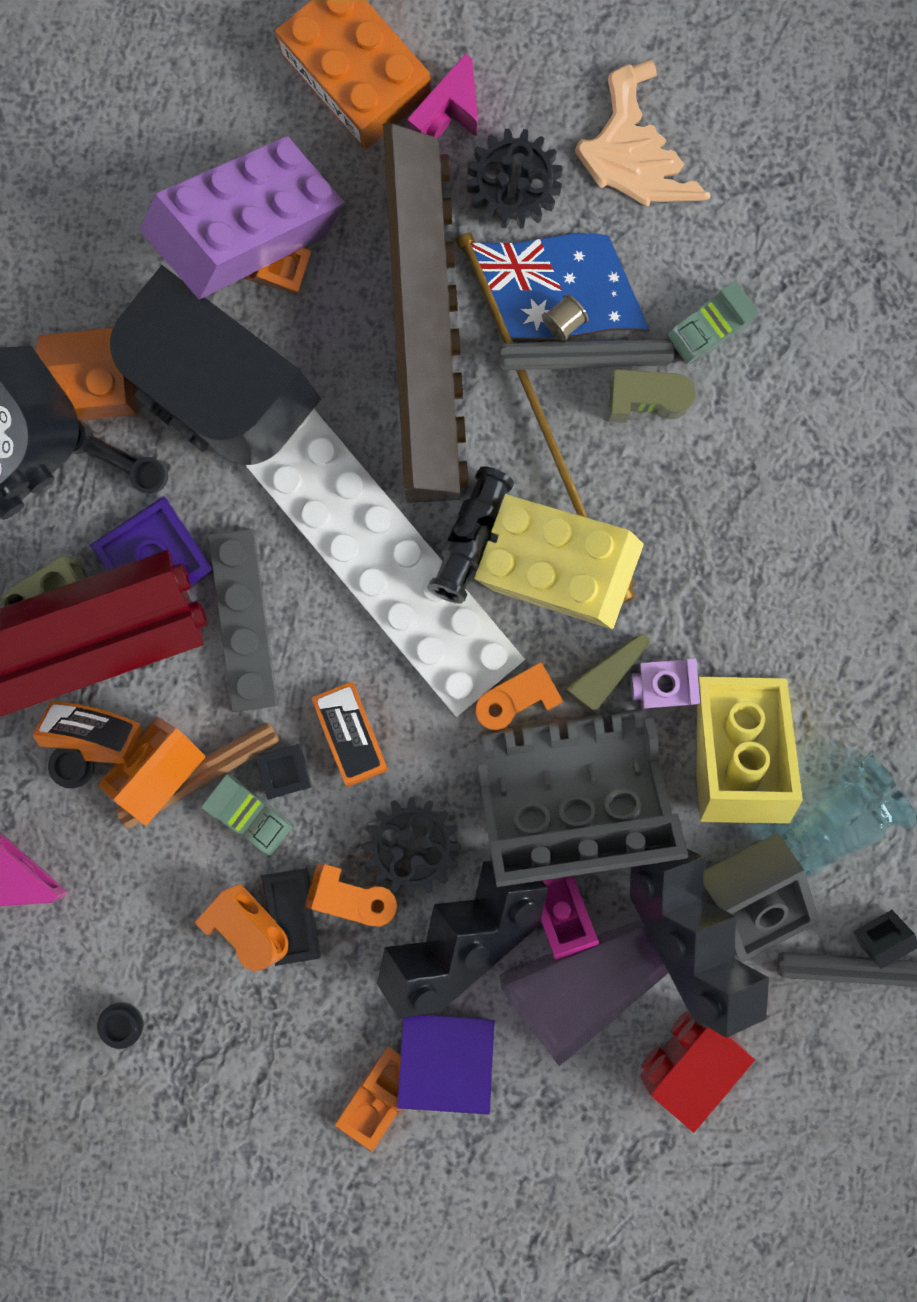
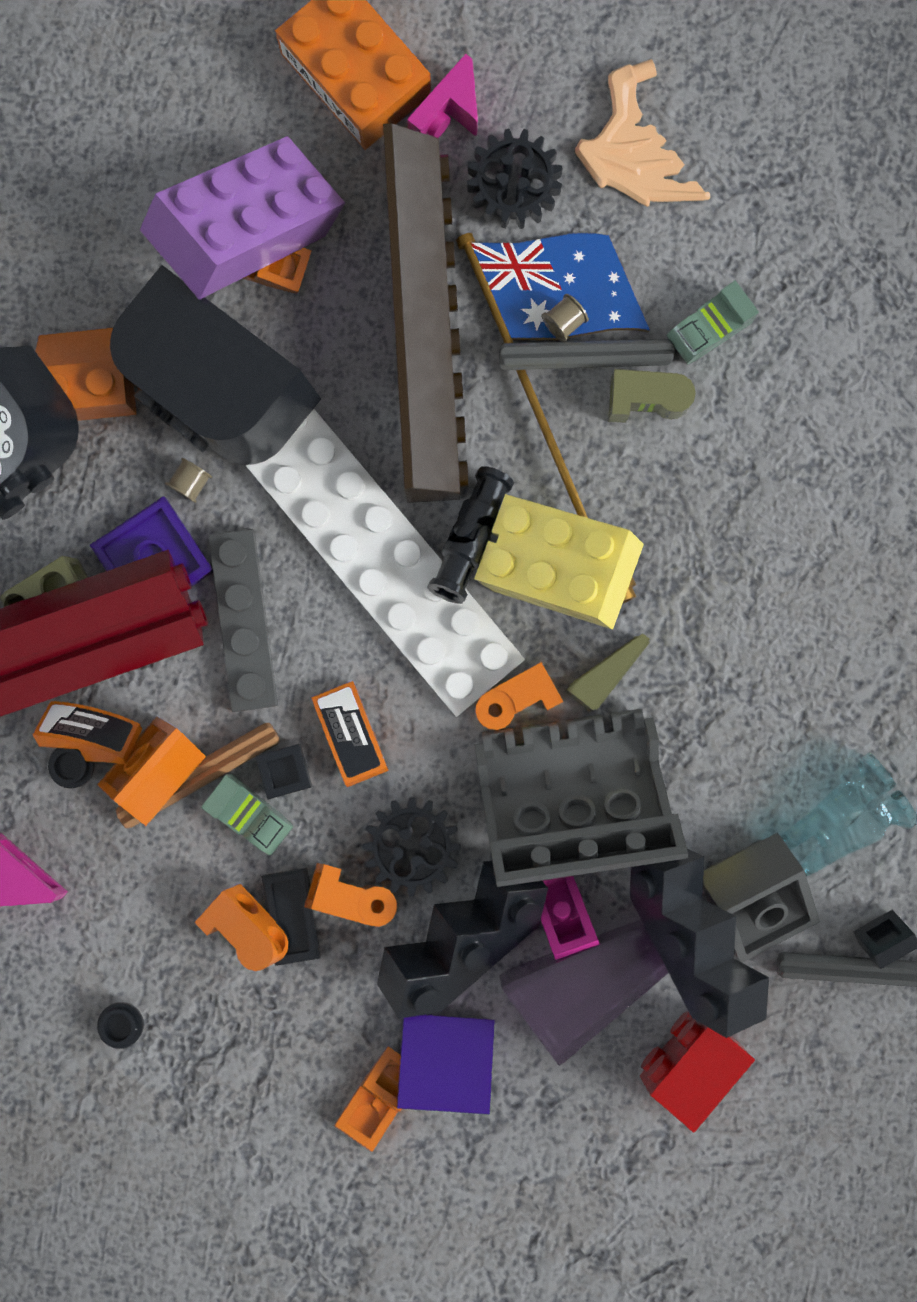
(145, 474): black bar -> none
(188, 480): none -> dark tan axle
(684, 689): lavender brick -> none
(746, 751): light yellow slope -> none

